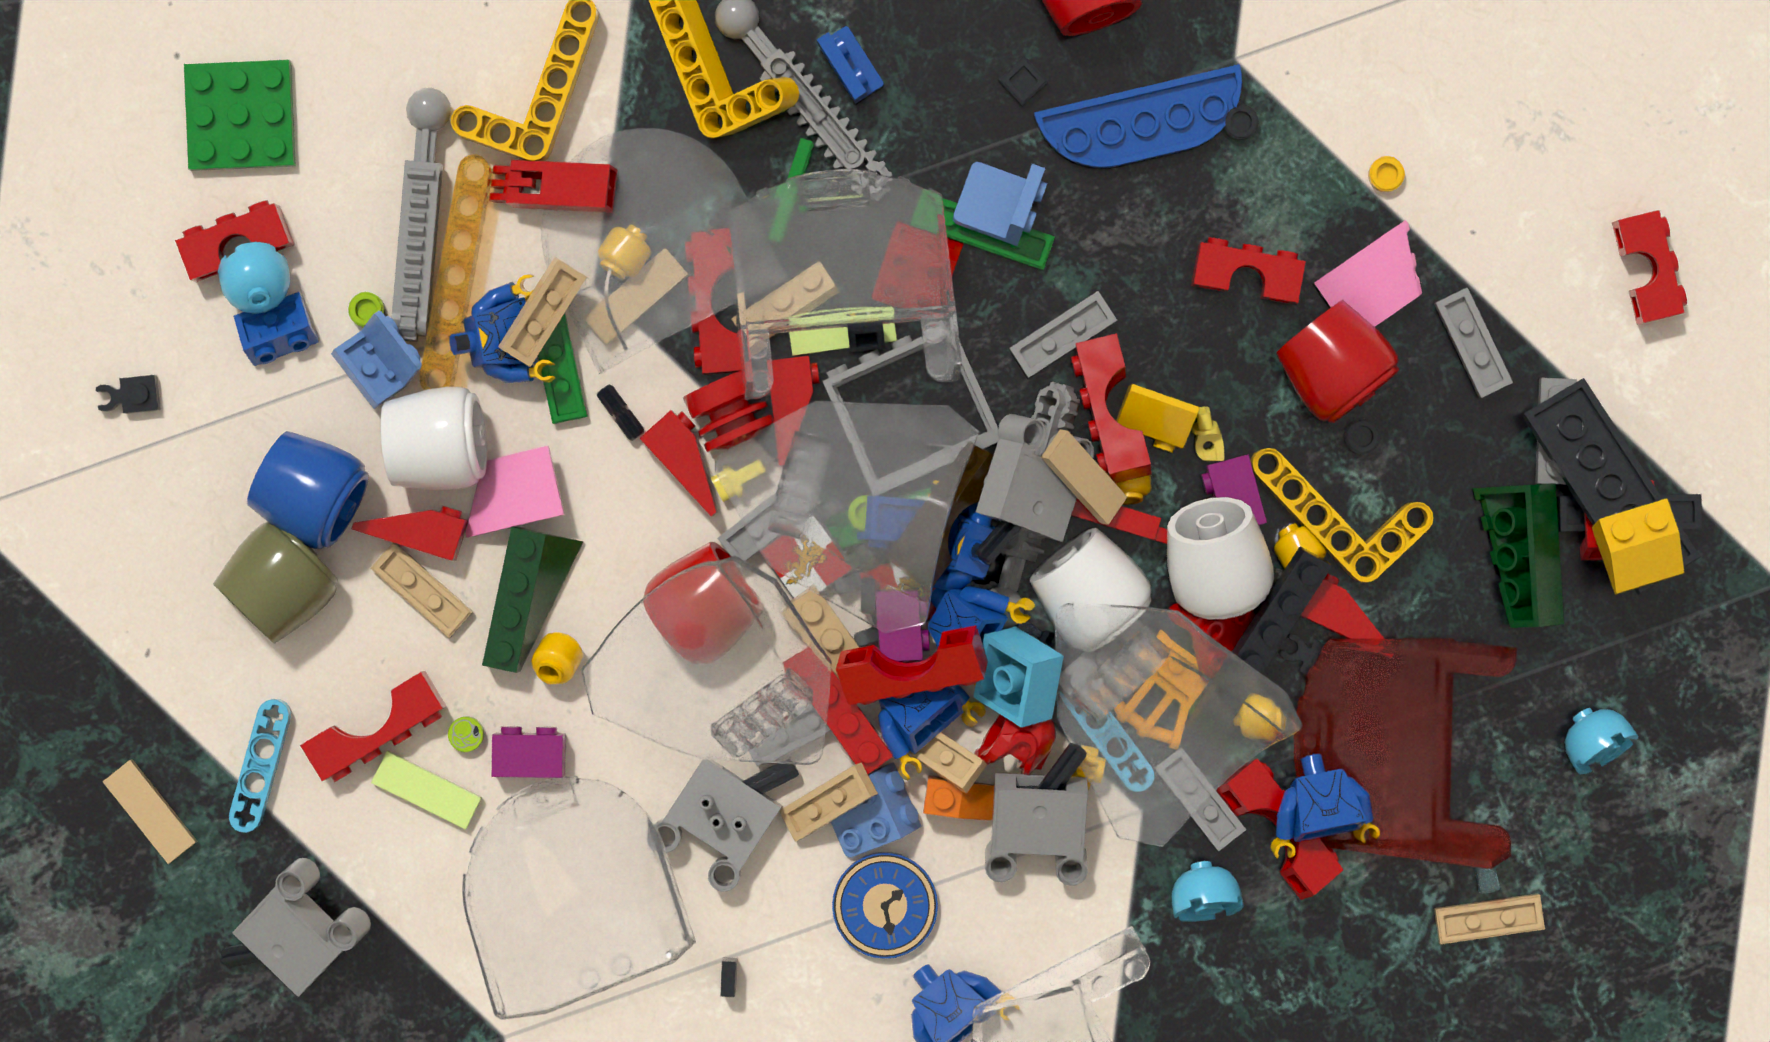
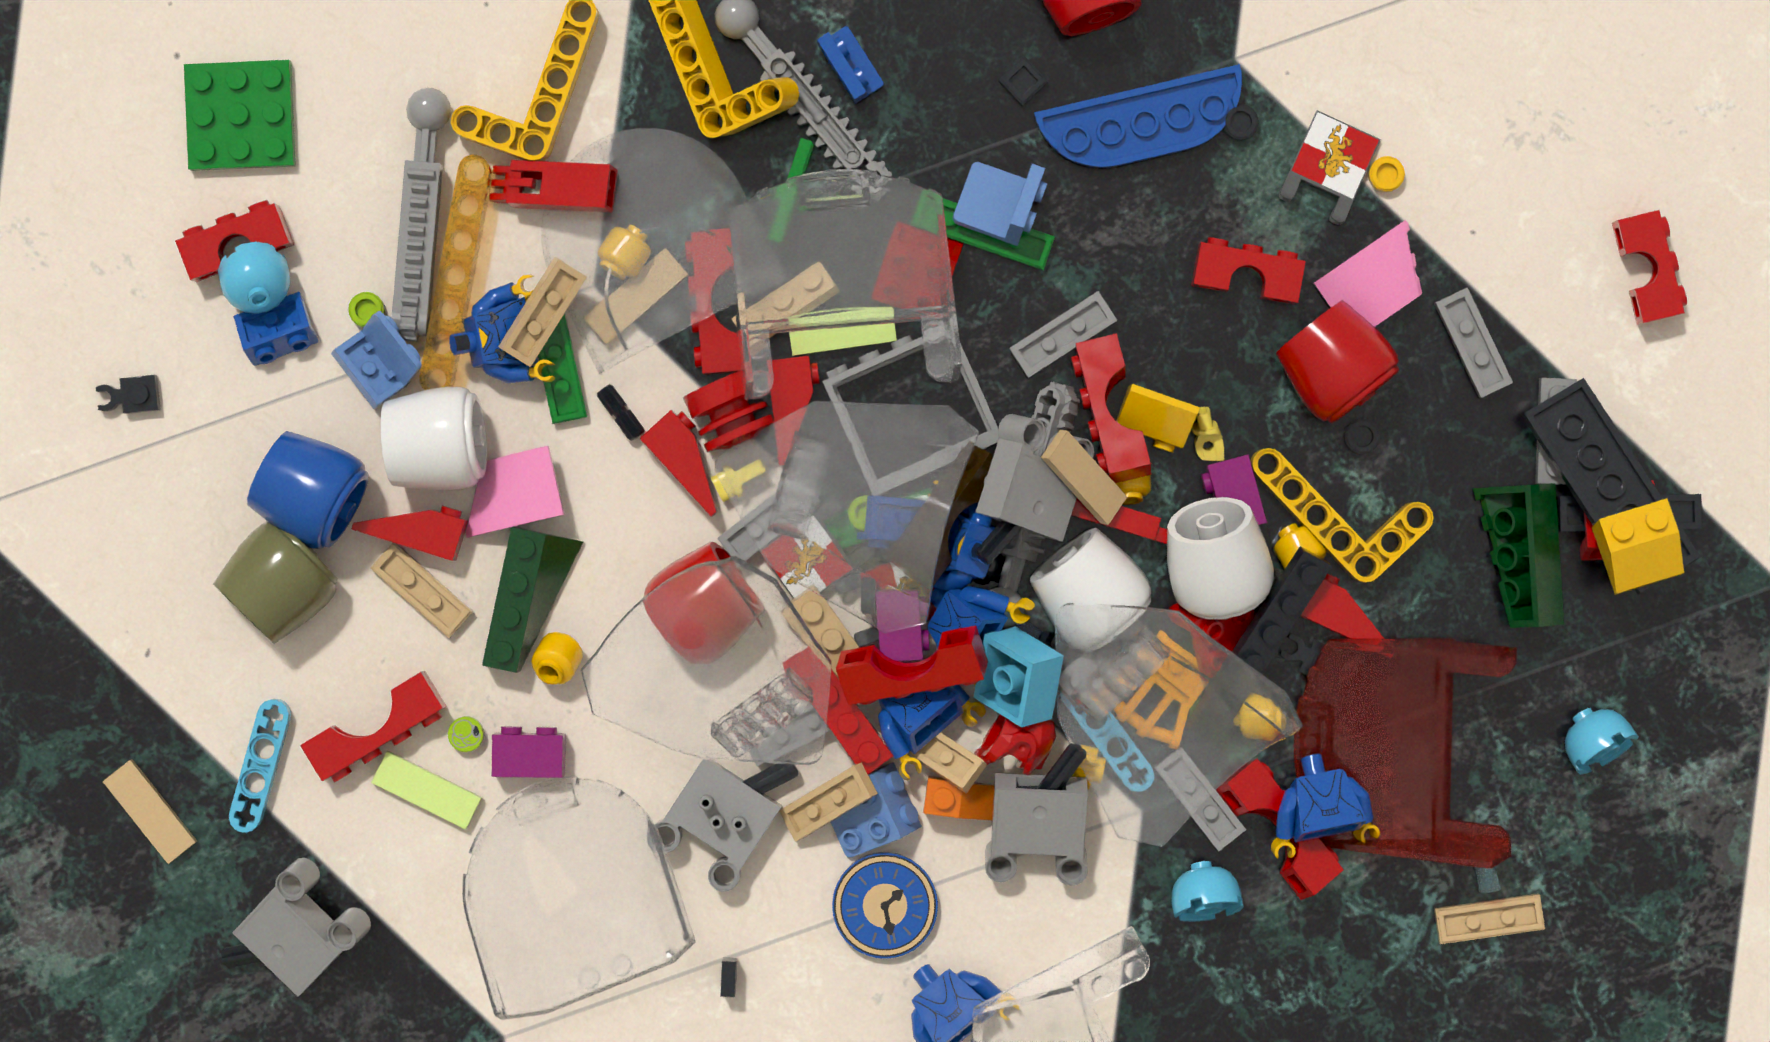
(866, 336): black slope -> none
(1332, 160): none -> flag

